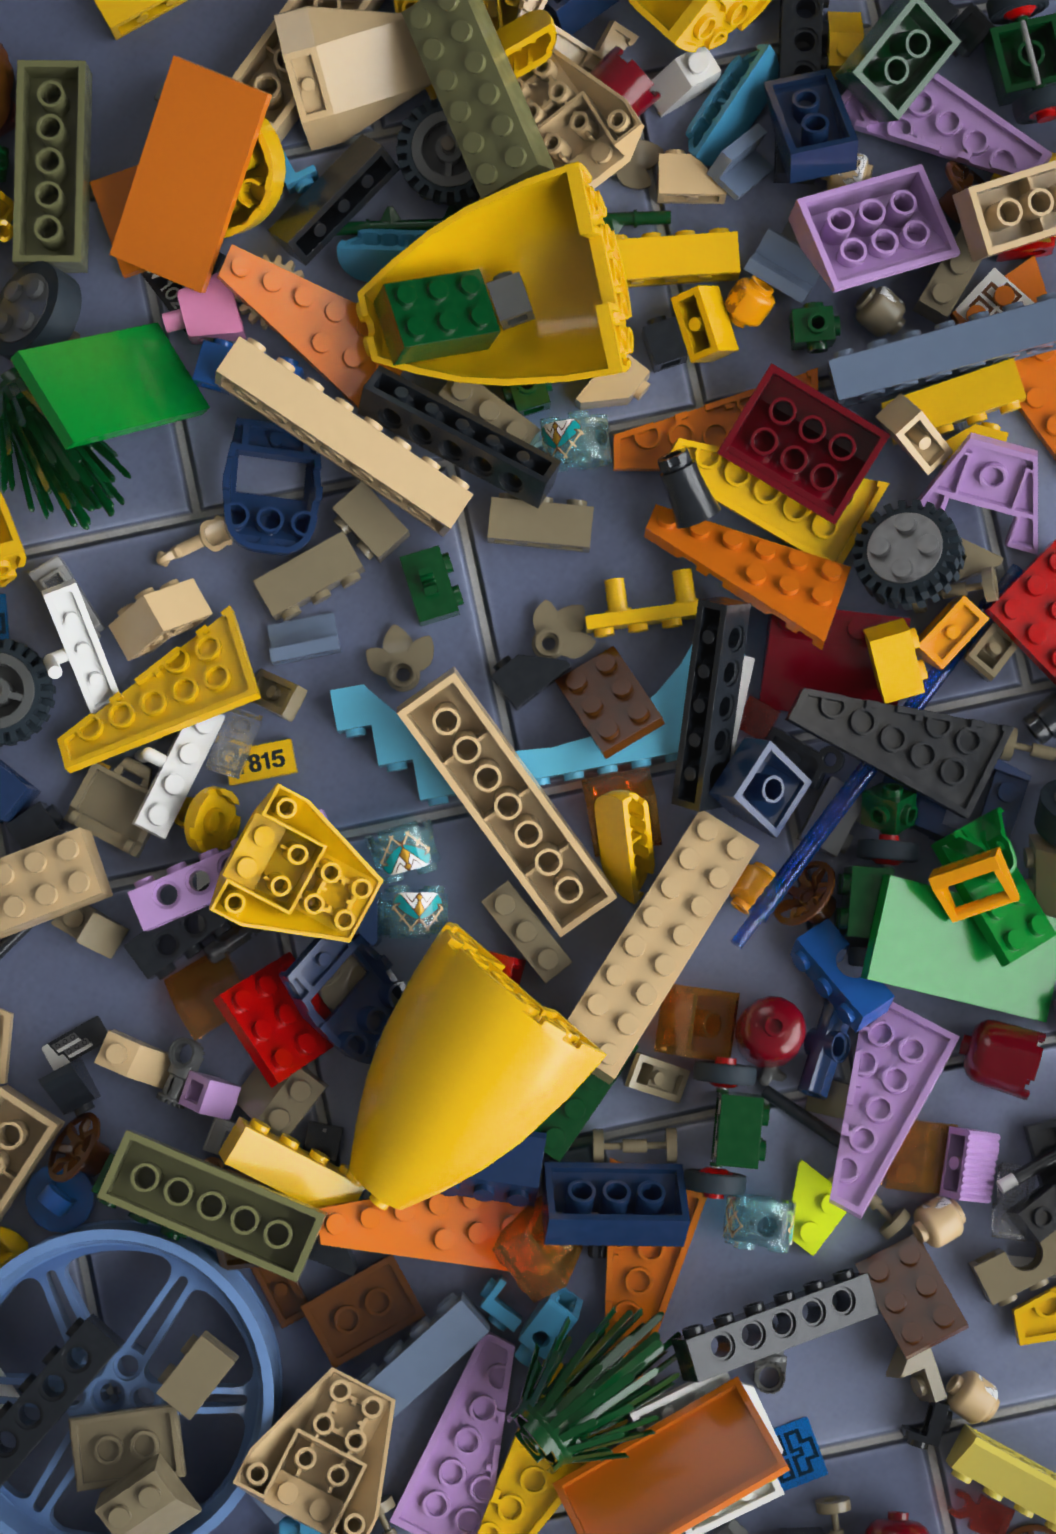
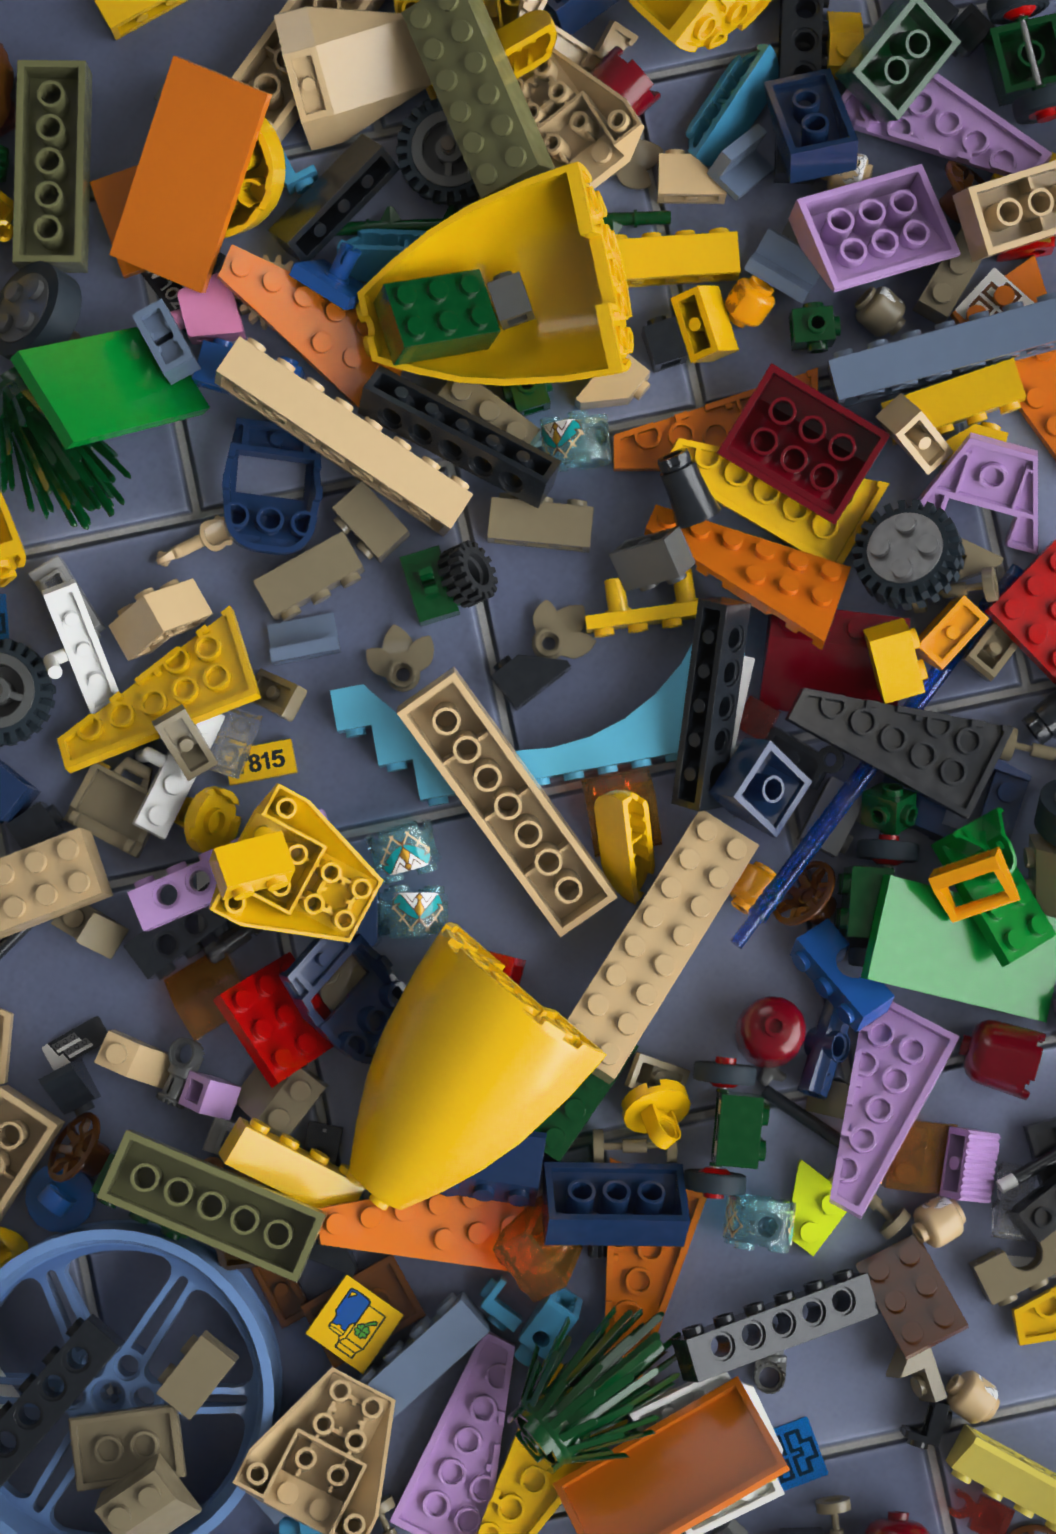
(166, 341): none -> sand blue brick
(185, 742): none -> dark tan slope
(252, 866): none -> yellow brick
(333, 279): none -> blue tile
(354, 1324): none -> yellow tile
(467, 574): none -> black tyre
(526, 931): dark tan arch -> none
(610, 702): reddish brown plate -> none
(652, 559): none -> dark grey brick
(657, 1111): none -> yellow tile
(685, 79): white slope -> none
(697, 1022): clear orange slope -> none

